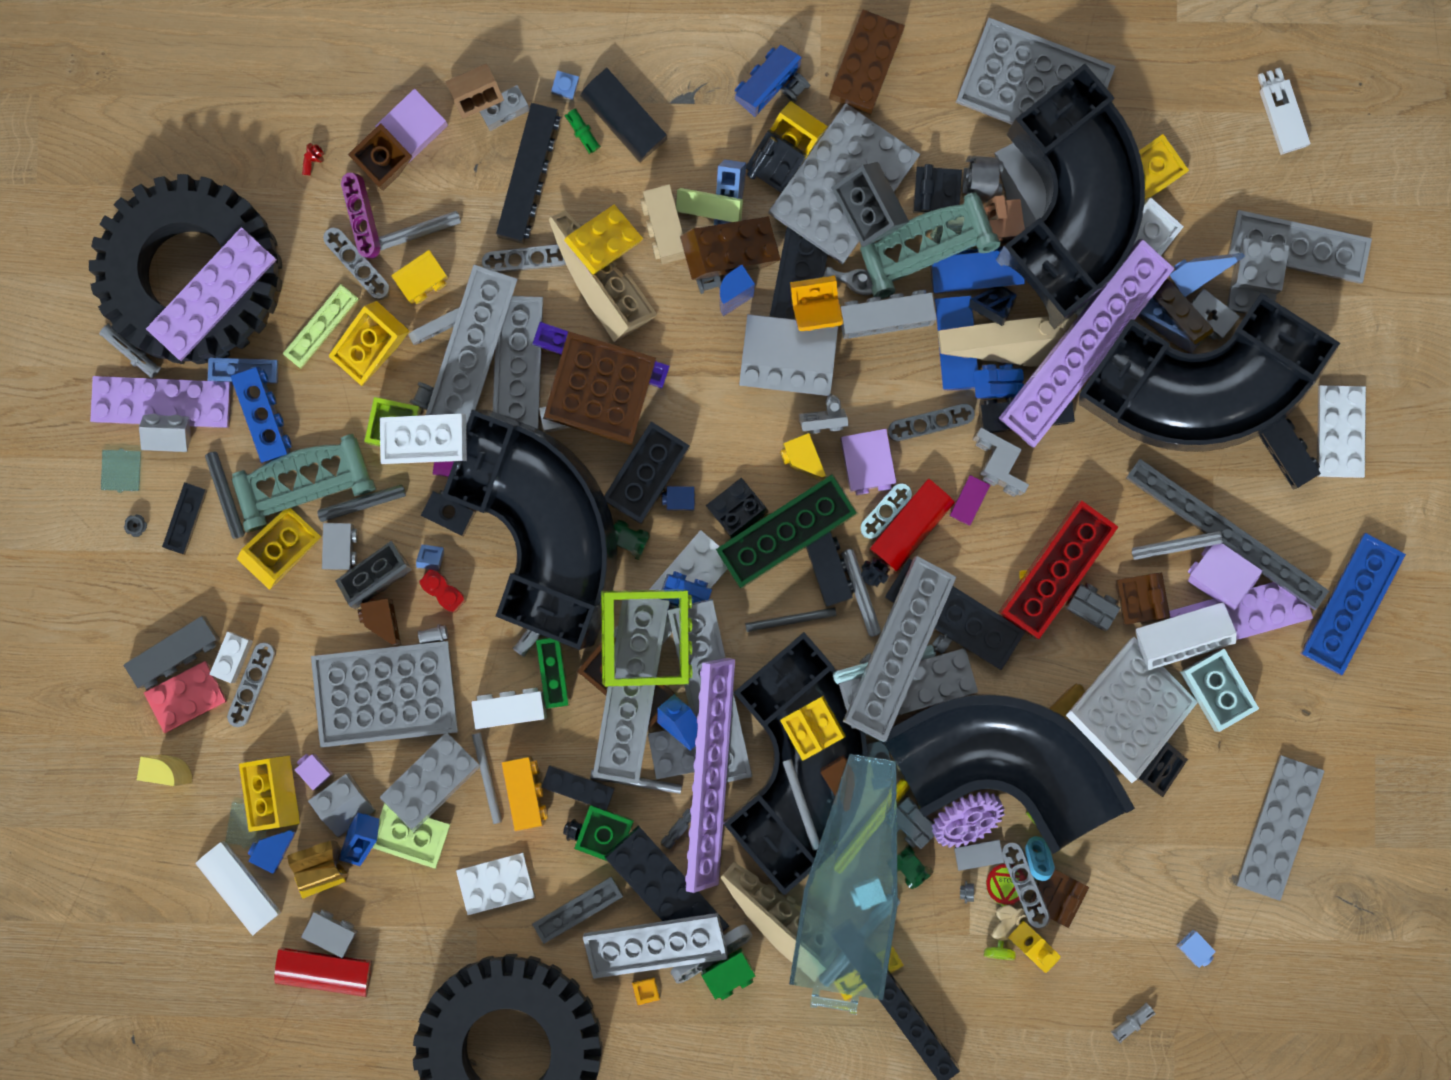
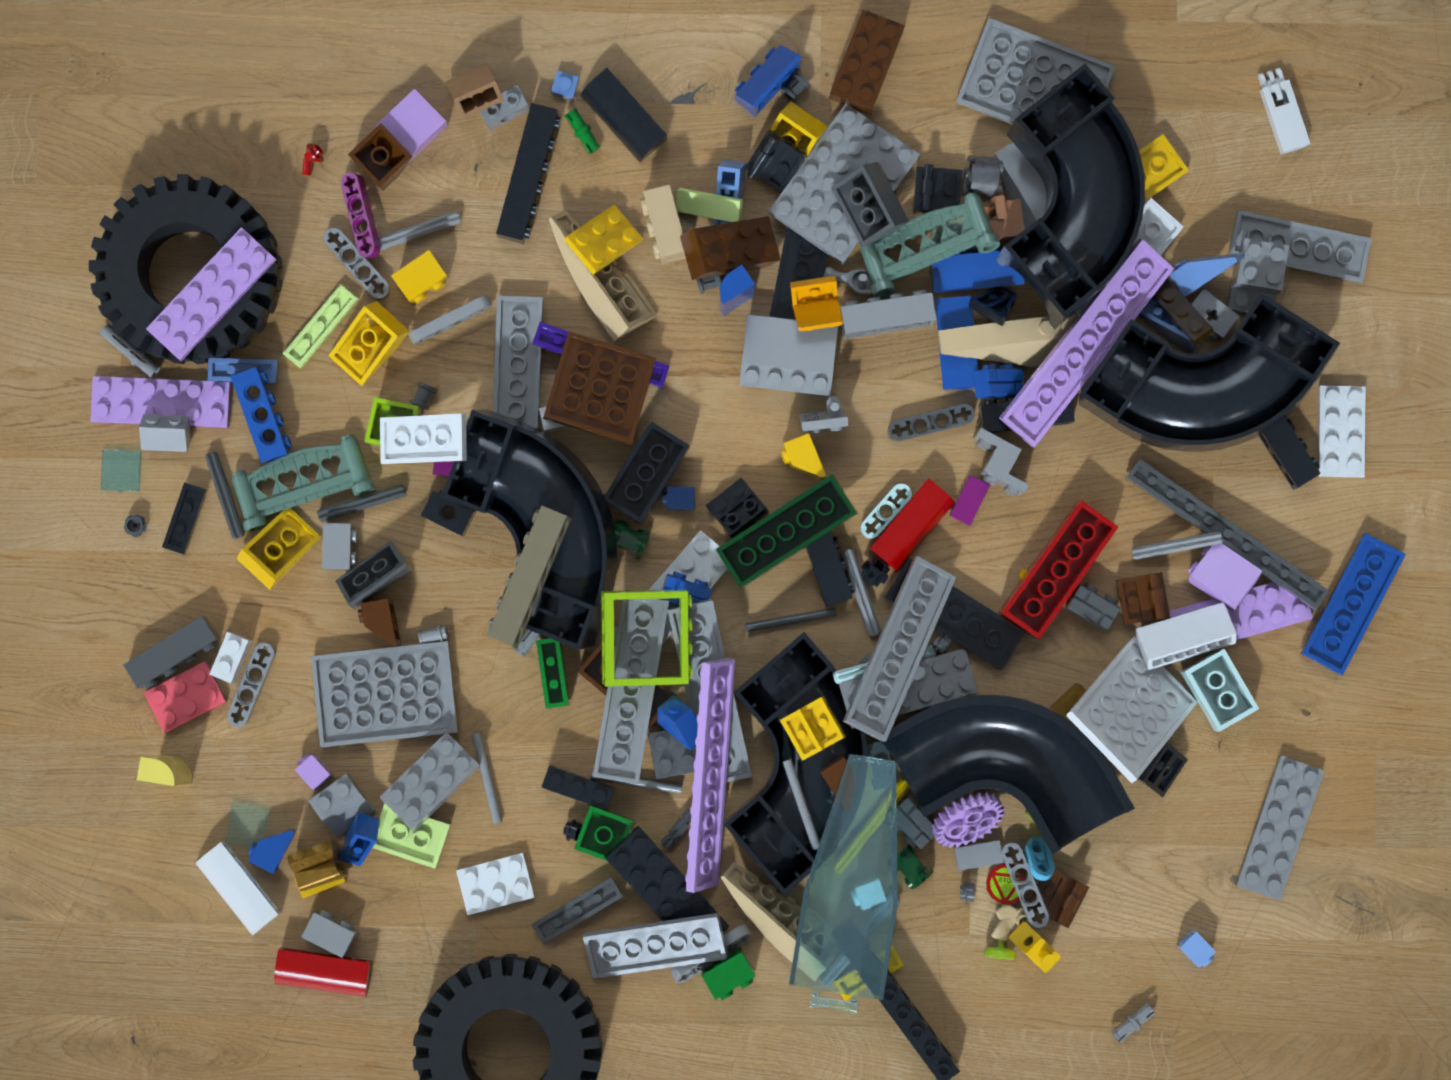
(269, 793): yellow slope -> none
(430, 557): medium blue plate -> none
(438, 586): red brick -> none
(472, 342): light grey plate -> none
(509, 708): white brick -> none
(524, 793): light orange brick -> none
(526, 262): light grey beam -> none
(529, 576): none -> dark tan brick
(646, 991): light orange tile -> none
(868, 461): lavender brick -> none

